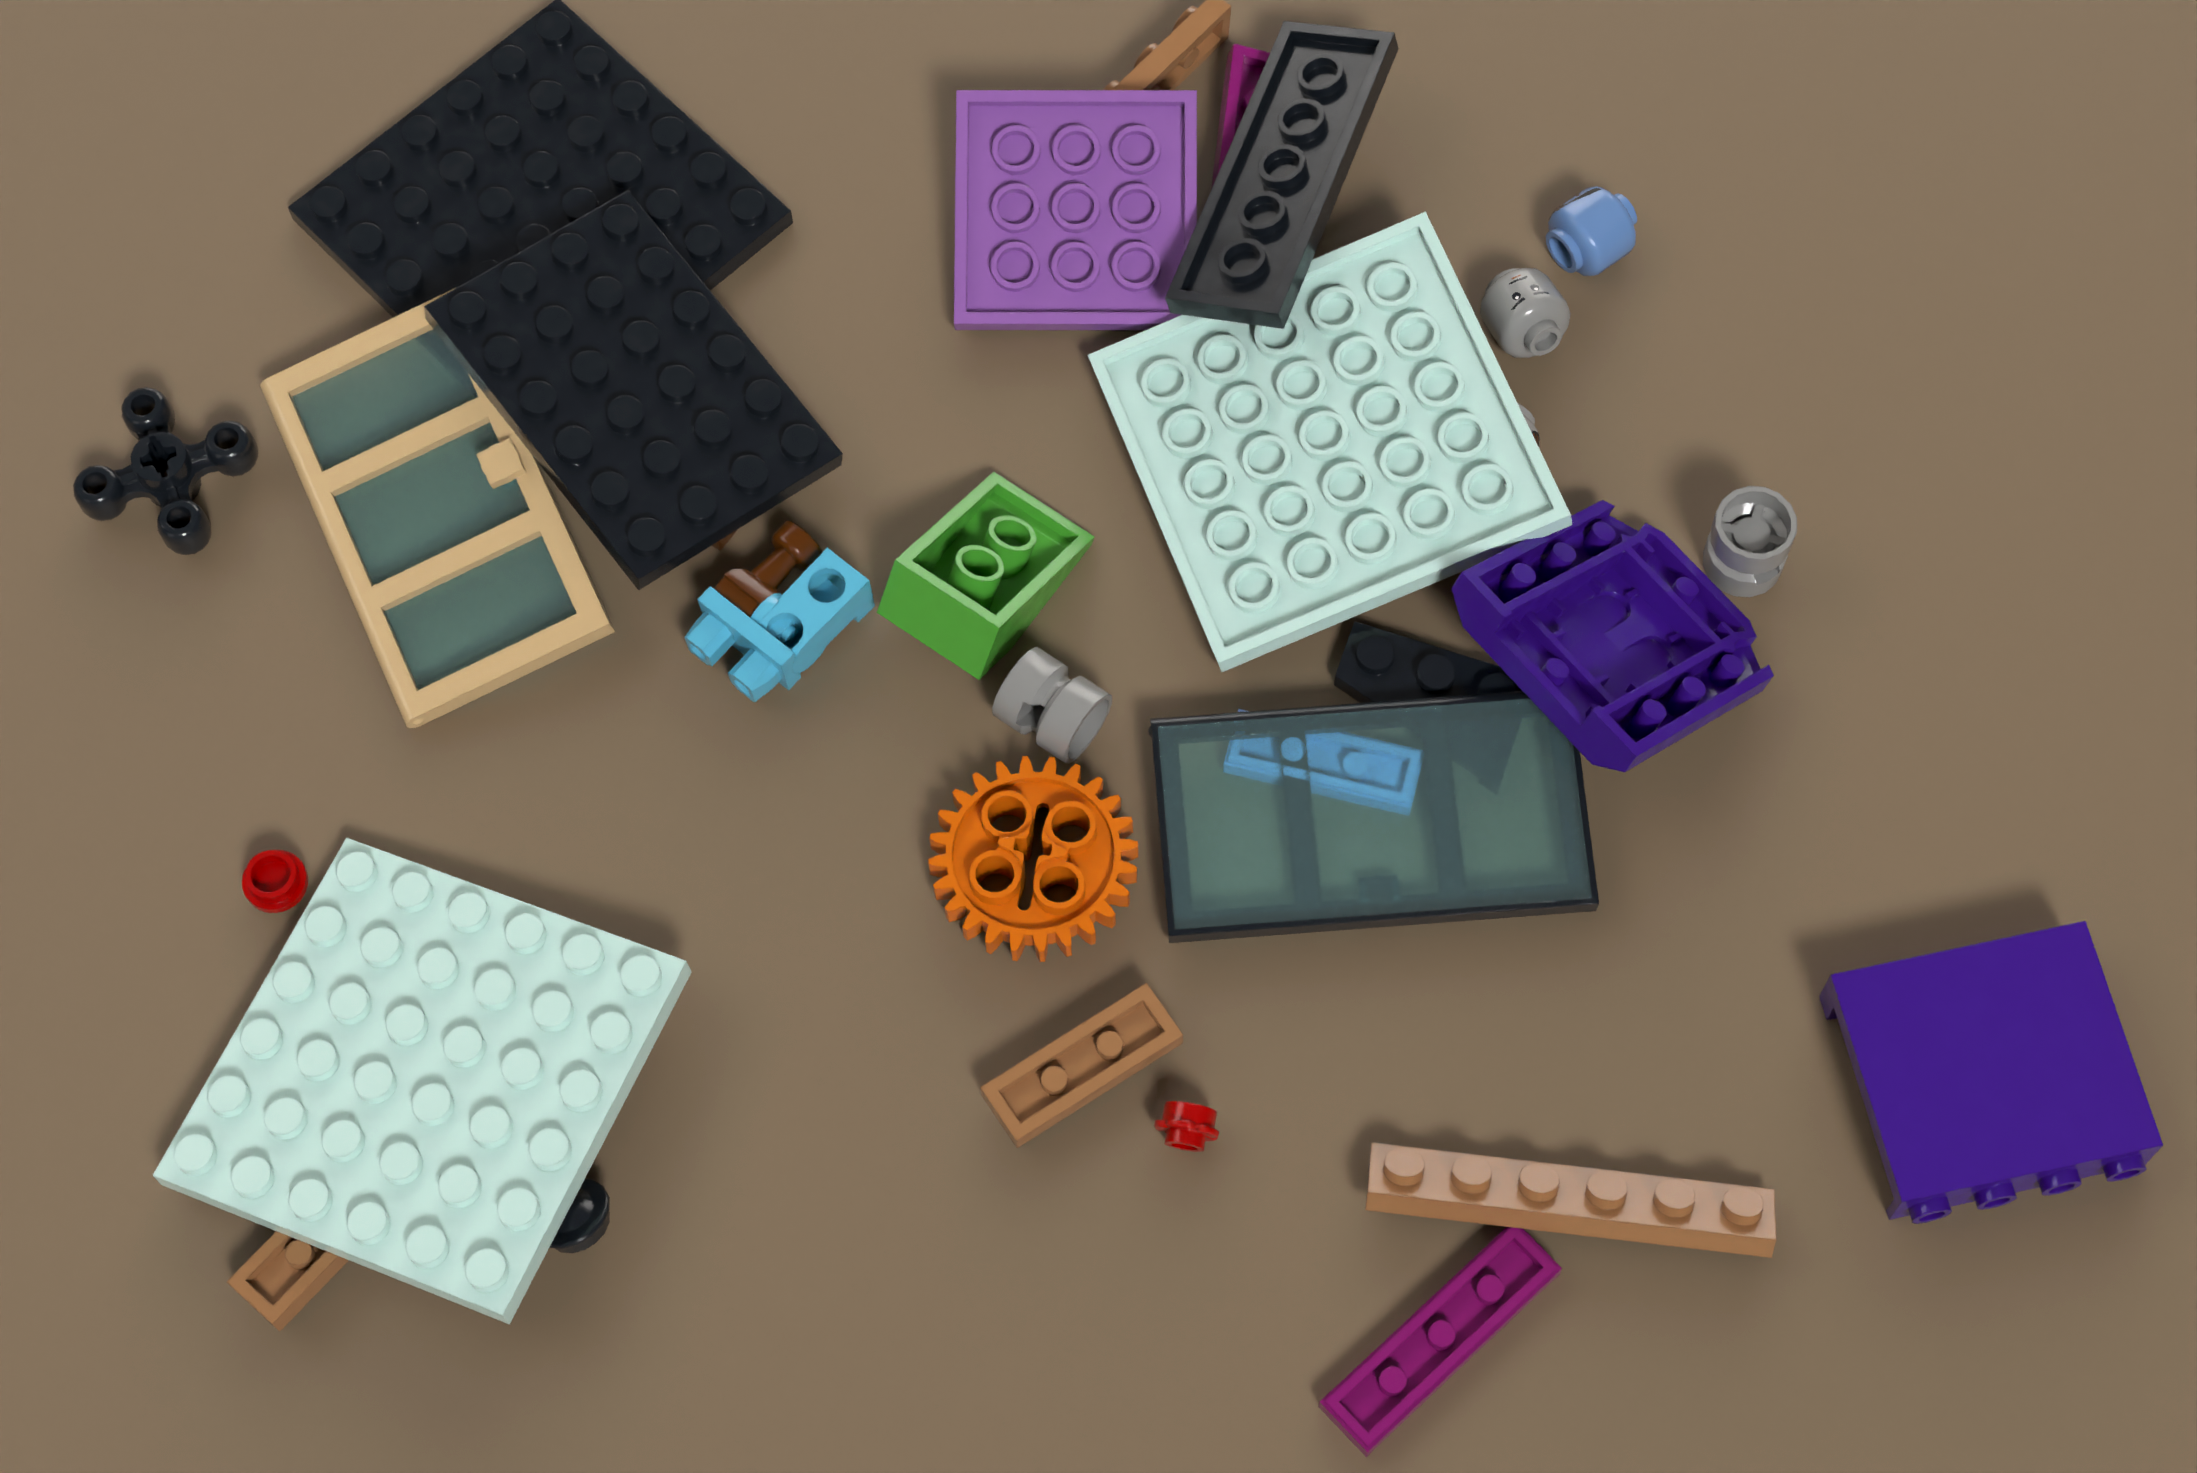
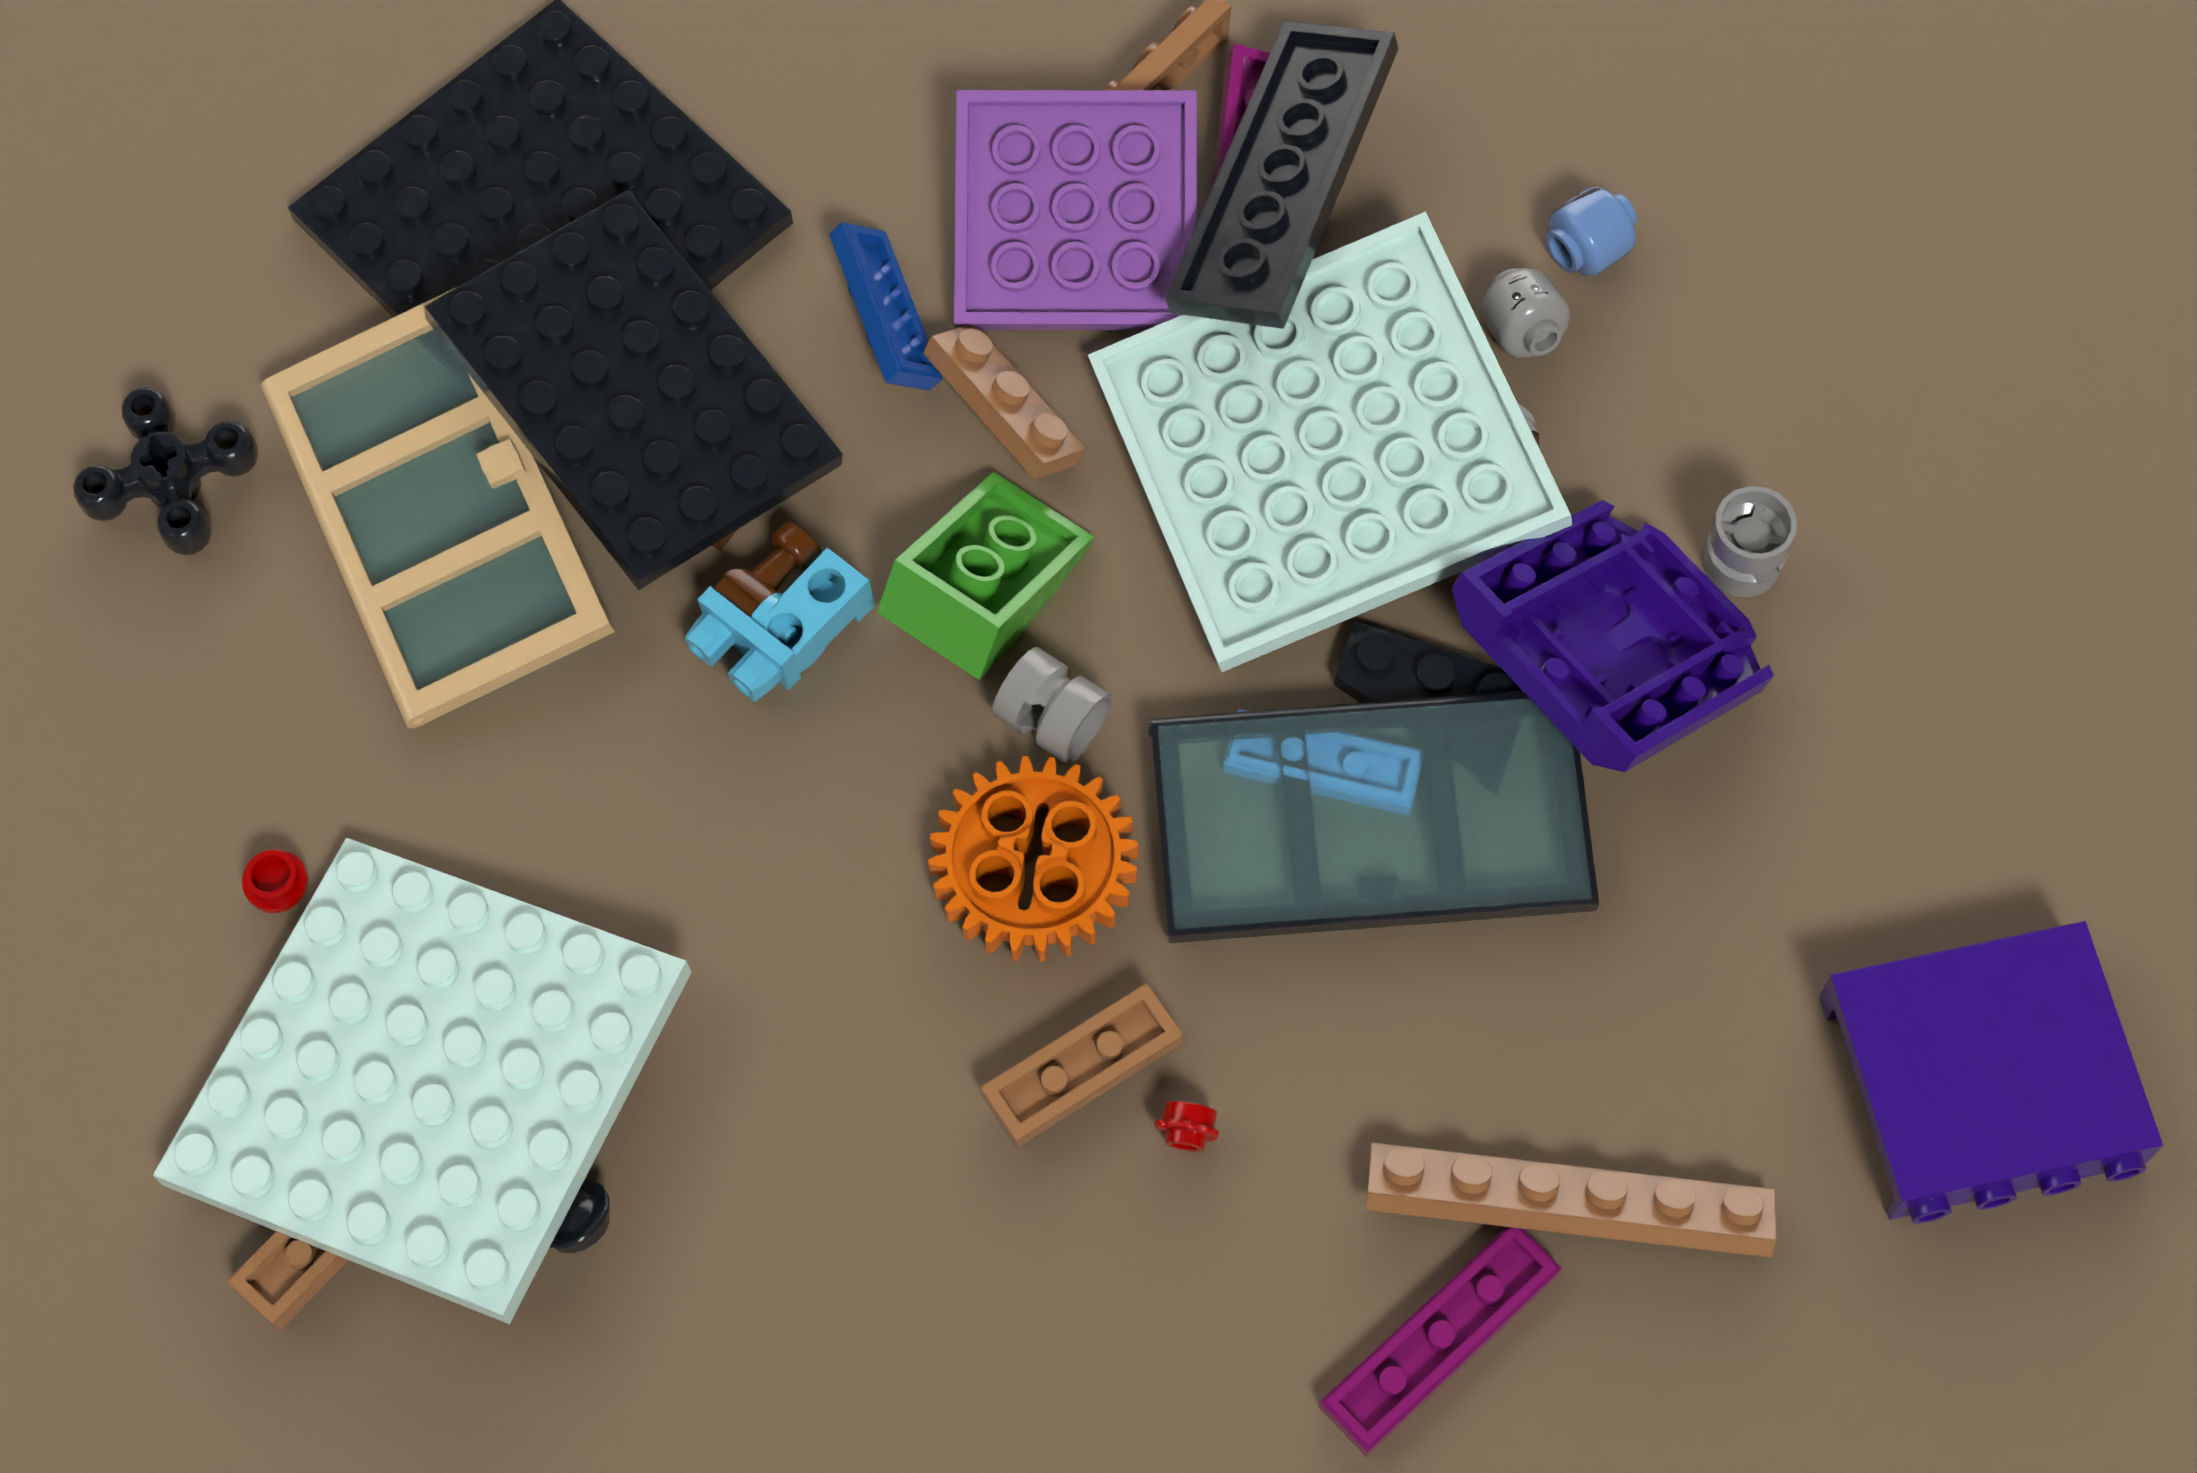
(884, 305): none -> blue plate
(1004, 401): none -> medium nougat plate

